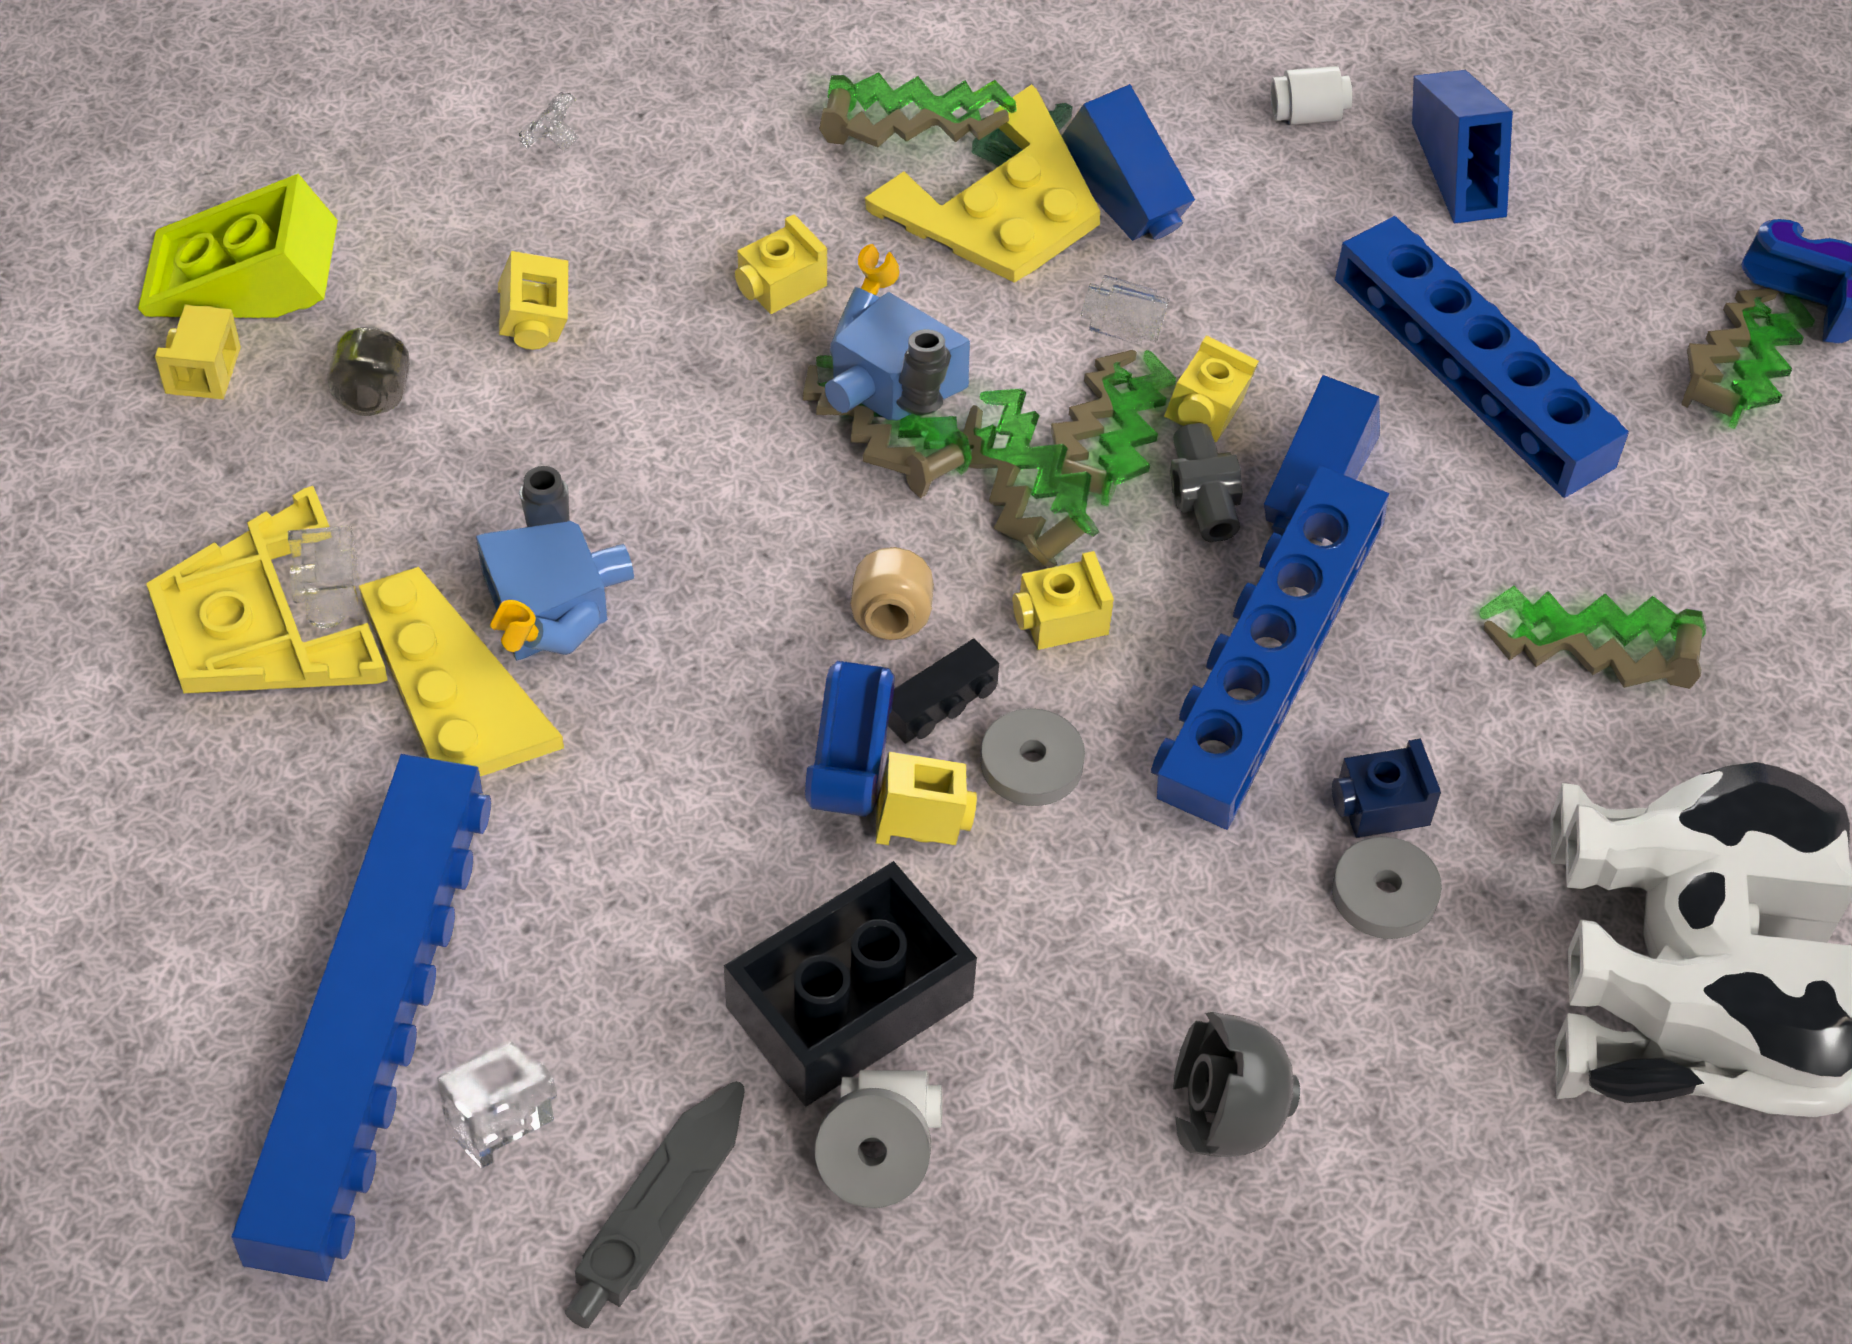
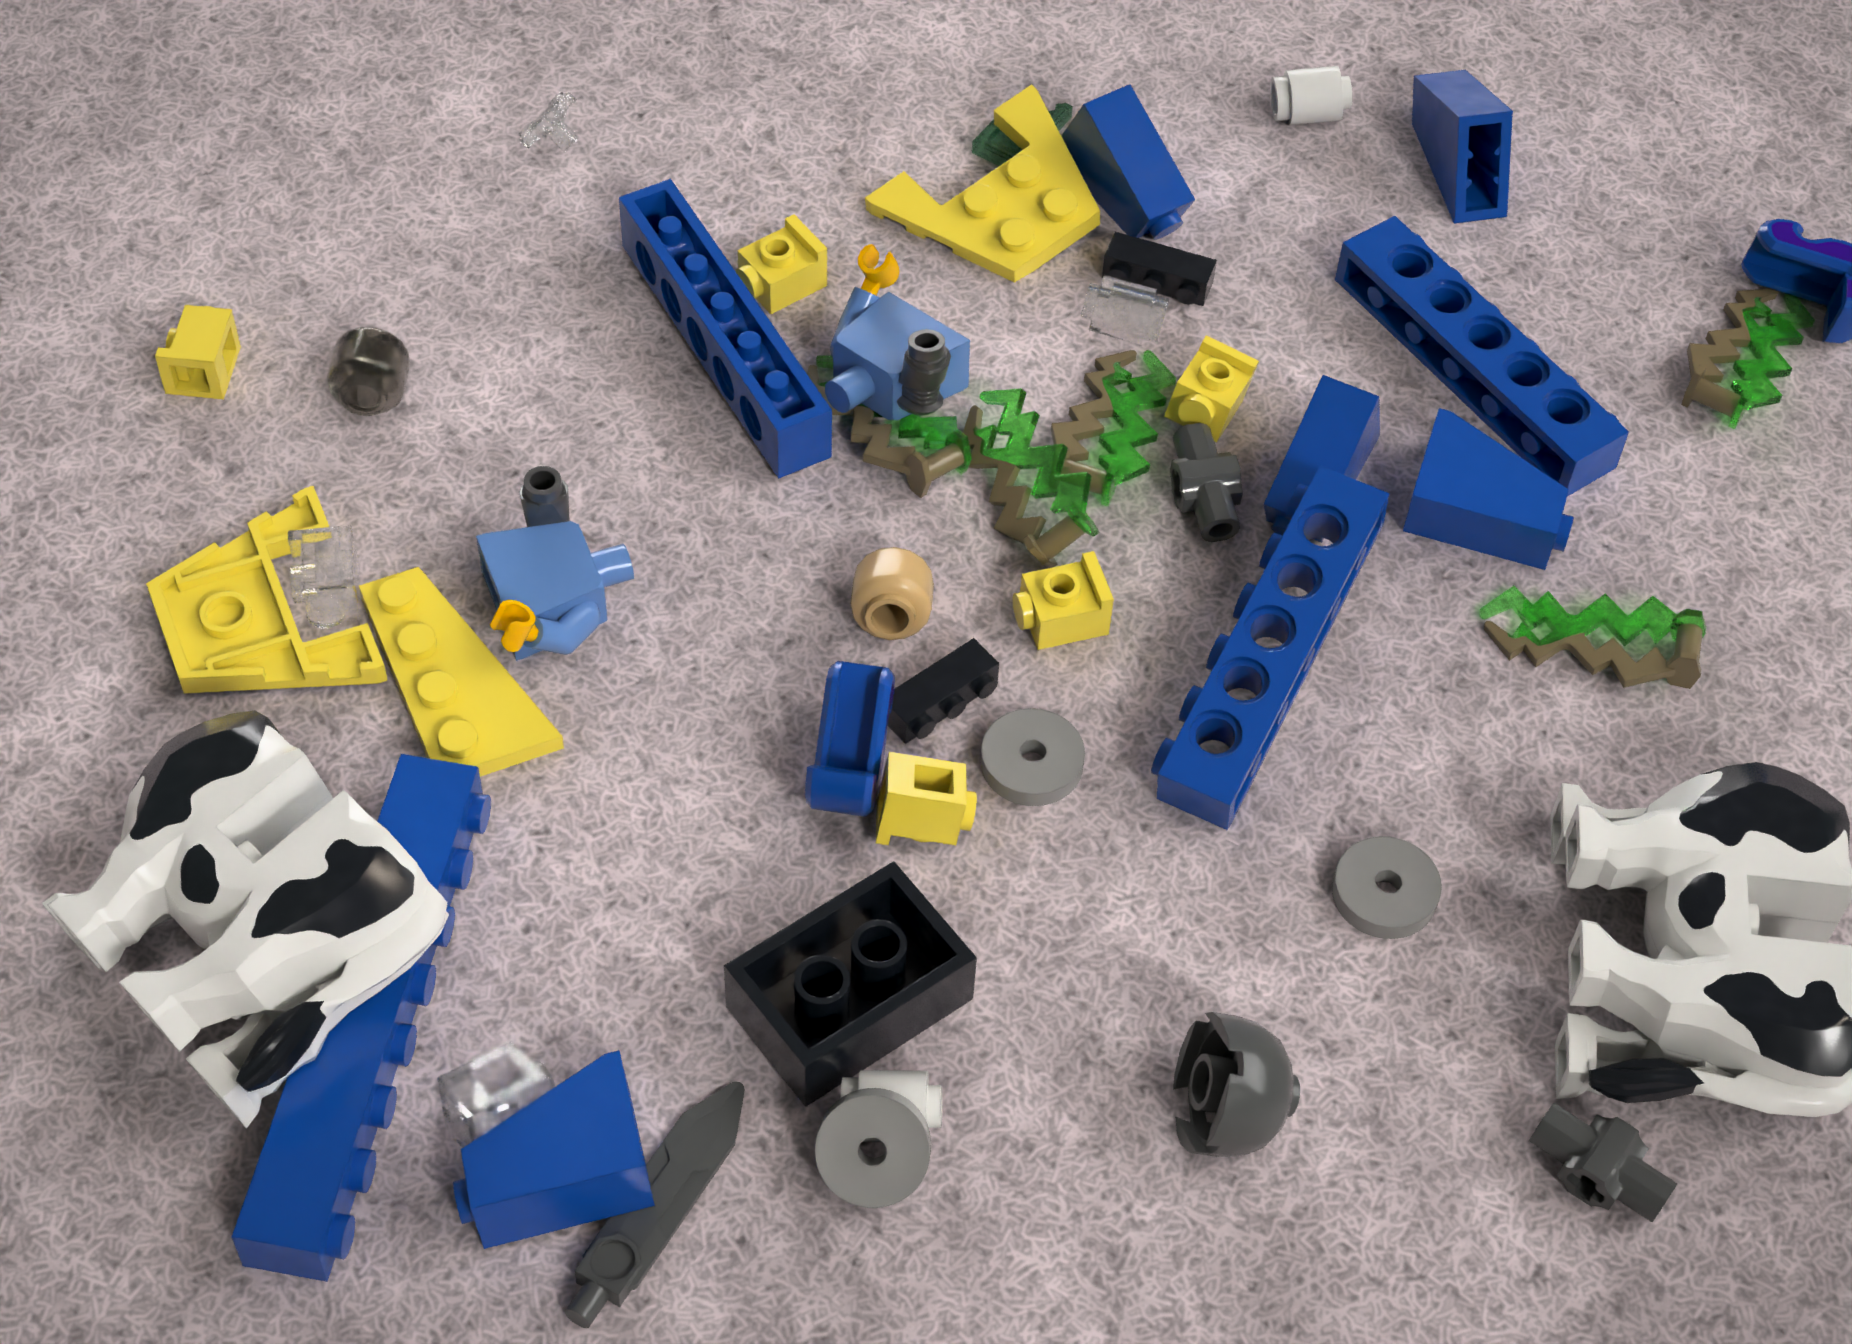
(244, 255): neon yellow slope -> none
(279, 883): none -> white animal
(533, 310): light yellow brick -> none
(557, 1160): none -> blue slope
(726, 329): none -> blue brick
(934, 110): piece -> none
(1161, 267): none -> black piece
(1387, 790): dark blue brick -> none
(1486, 497): none -> blue slope
(1603, 1162): none -> dark grey axle

